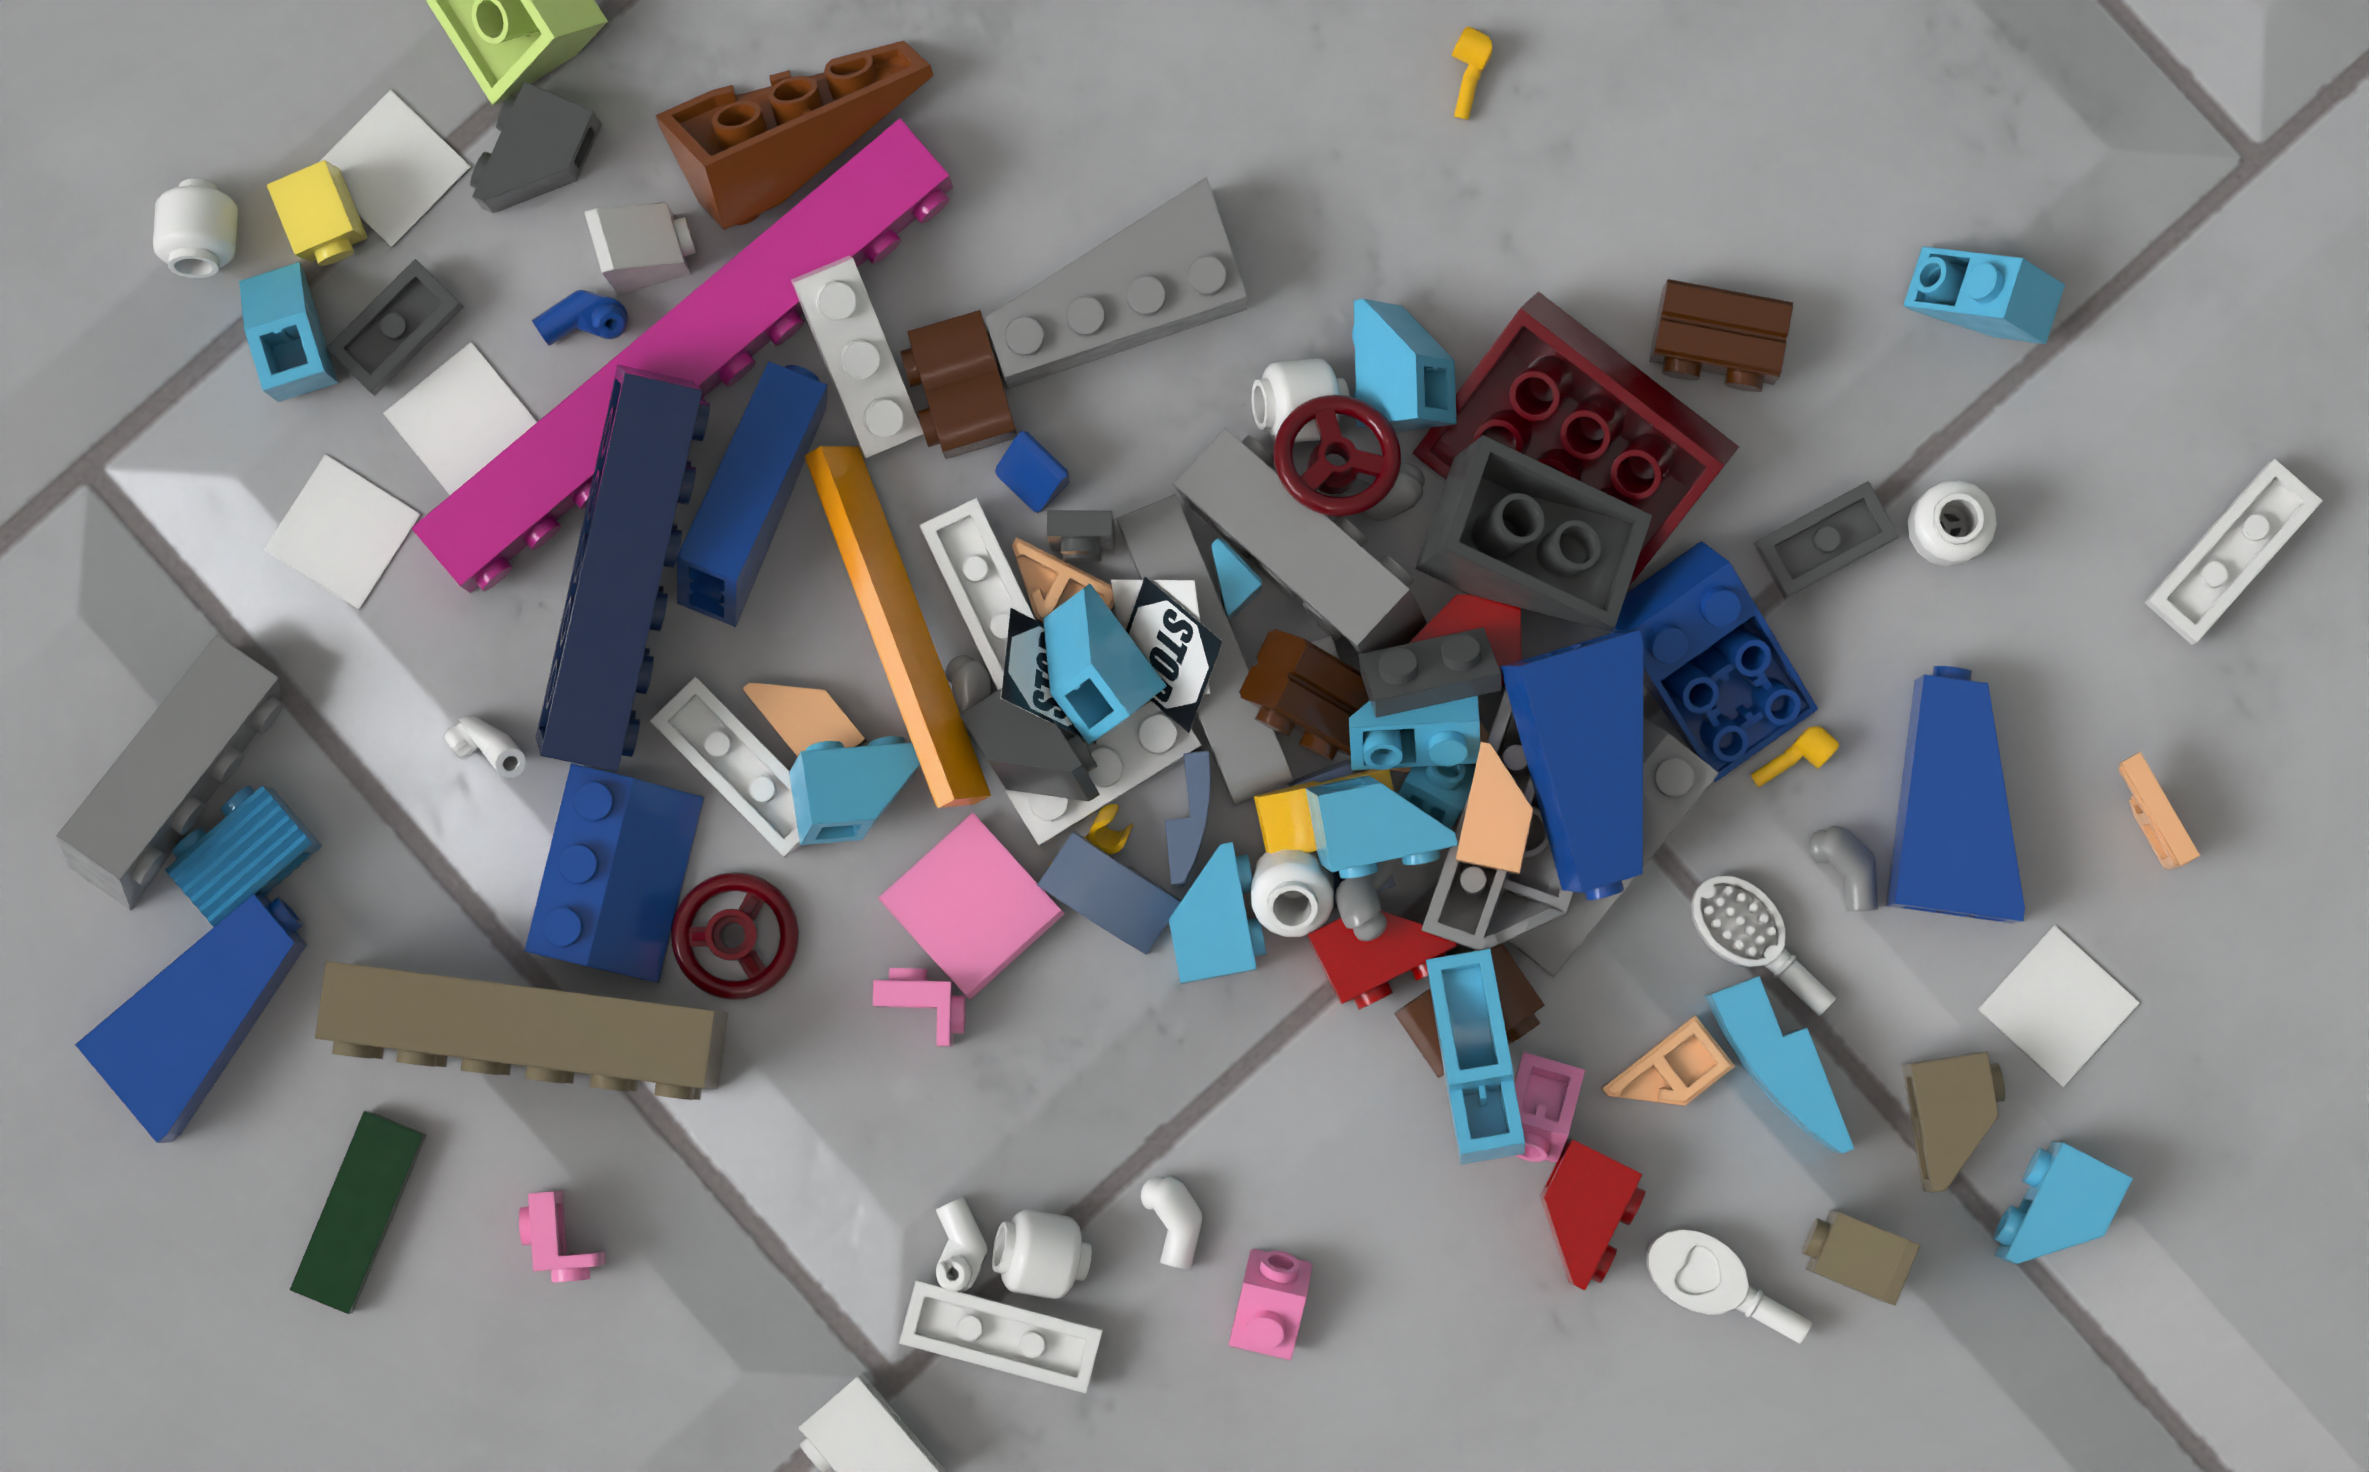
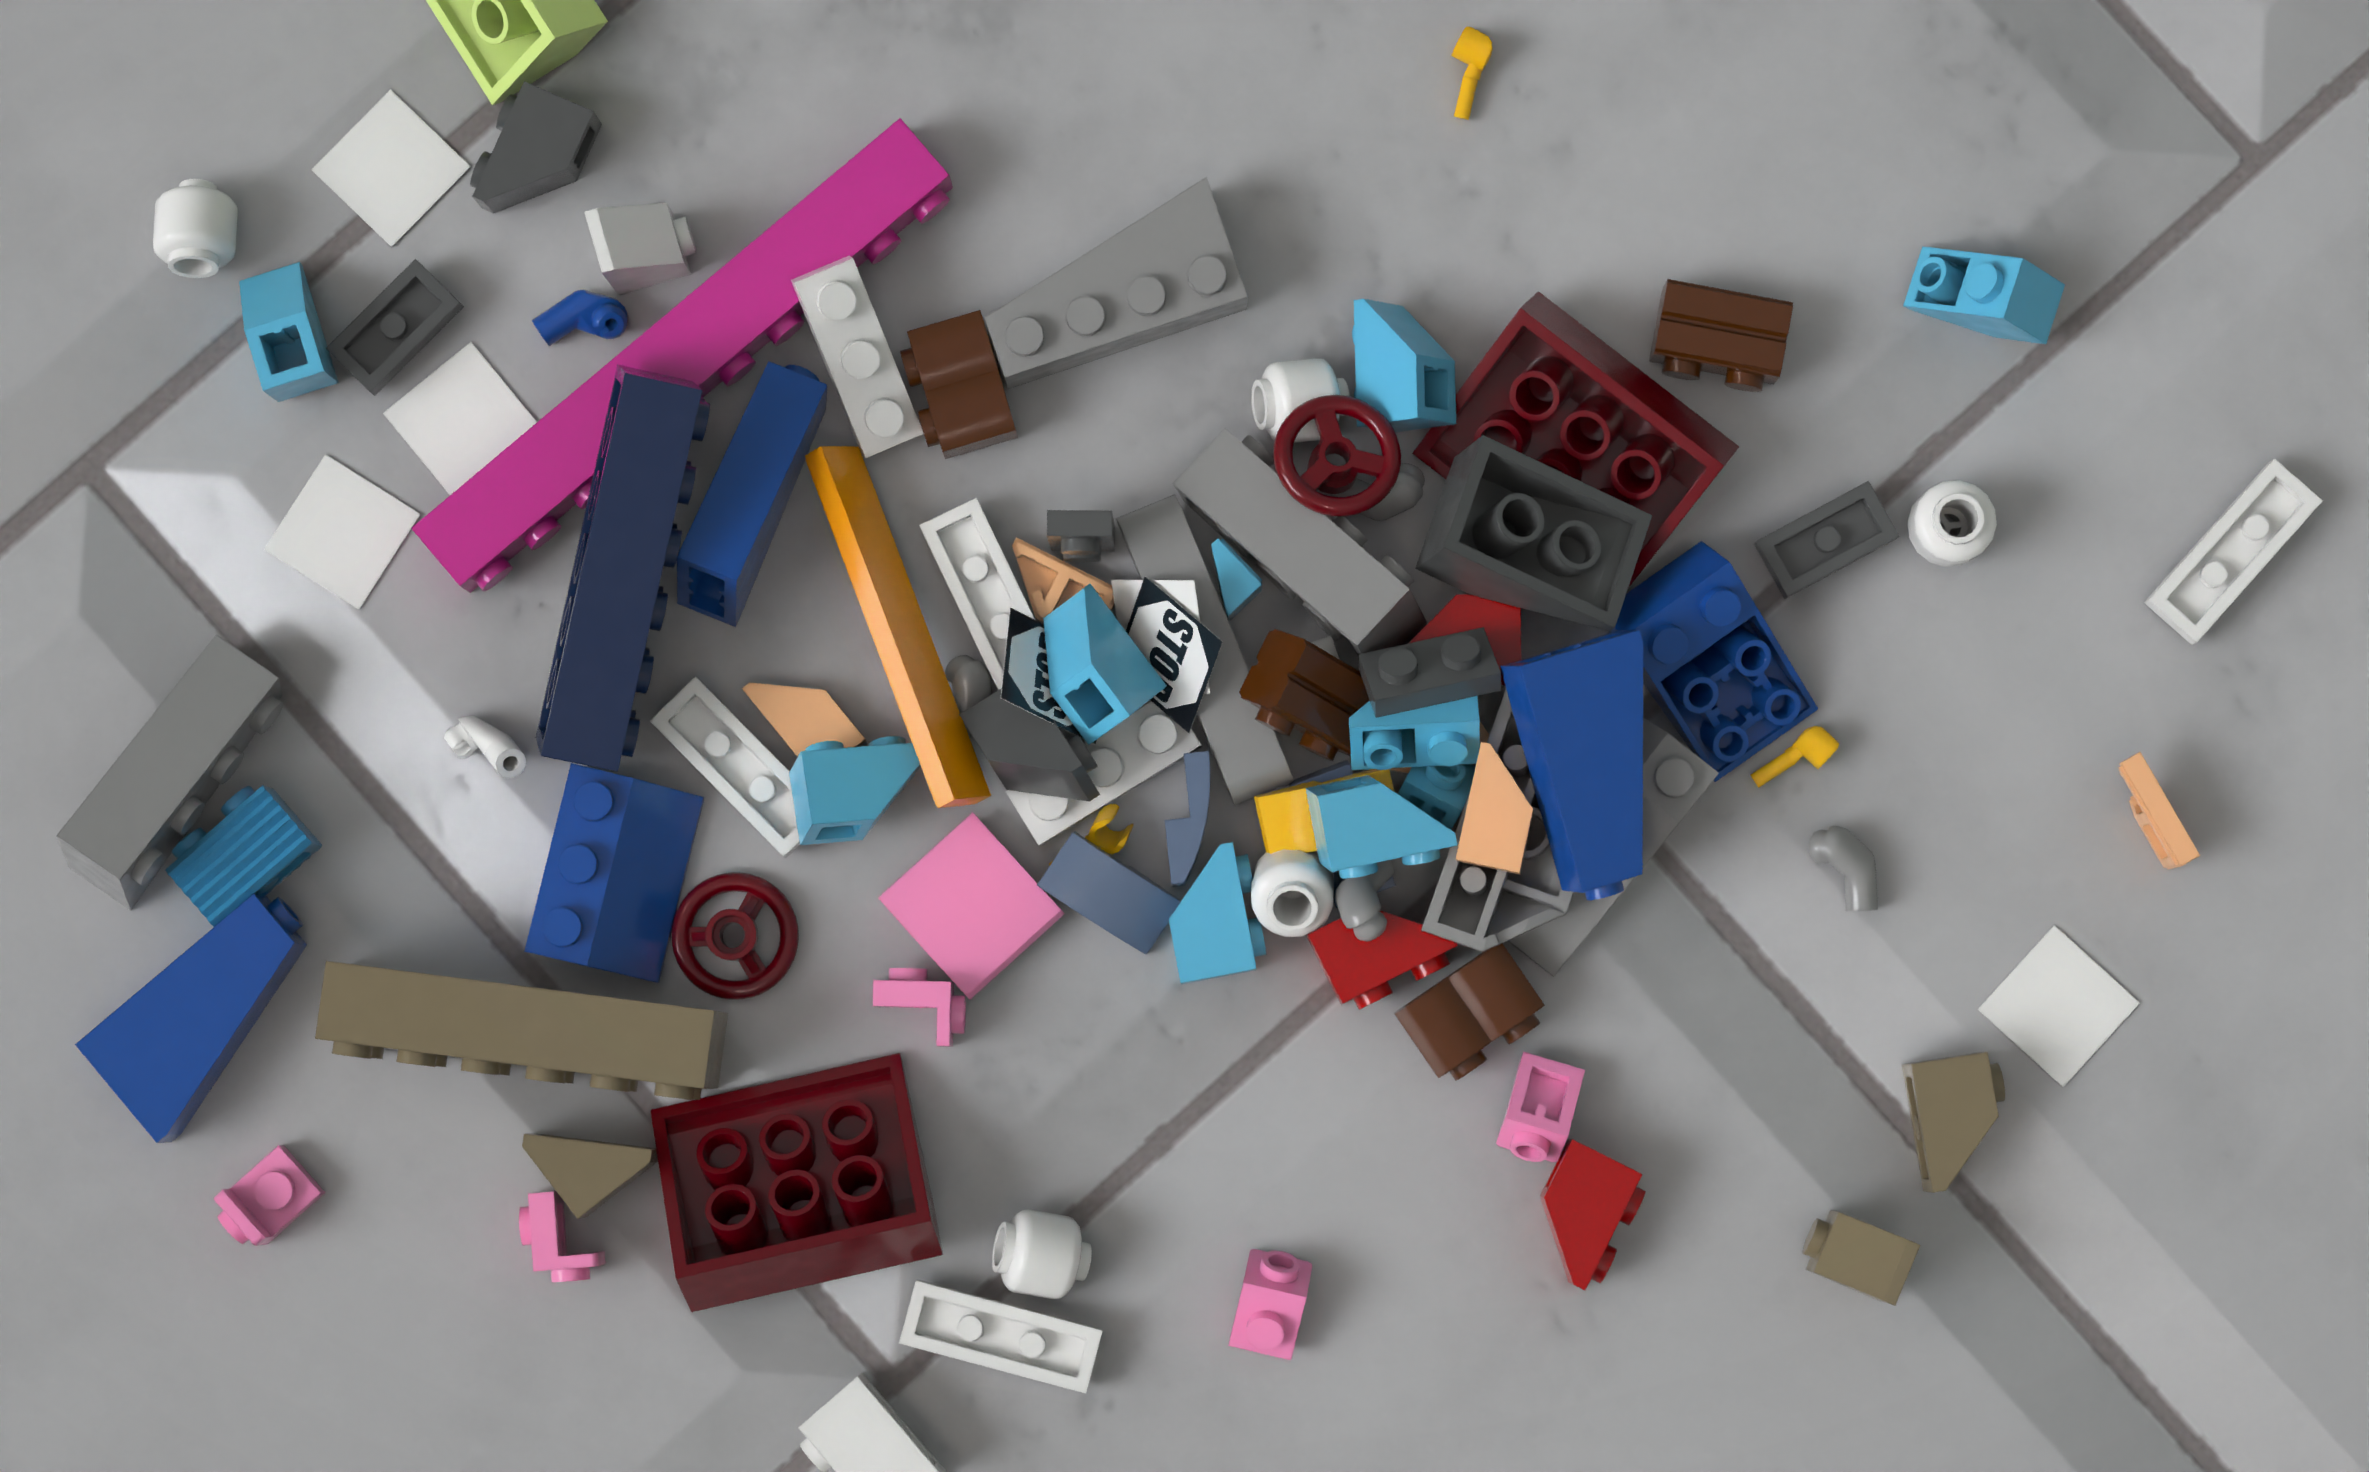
(267, 1198): none -> bright pink bracket
(318, 213): light yellow brick -> none
(358, 1212): dark green tile -> none
(587, 1170): none -> dark tan slope
(768, 142): dark orange wedge -> none
(794, 1183): none -> dark red slope
(964, 1249): white arm -> none
(1032, 472): blue slope -> none
(1180, 1216): white arm -> none
(1475, 1056): medium azure slope -> none
(1674, 1068): light nougat tile -> none
(1712, 1280): white piece -> none
(1750, 932): white piece -> none
(1780, 1064): medium azure slope -> none
(1953, 810): blue slope -> none
(2065, 1205): medium azure slope -> none

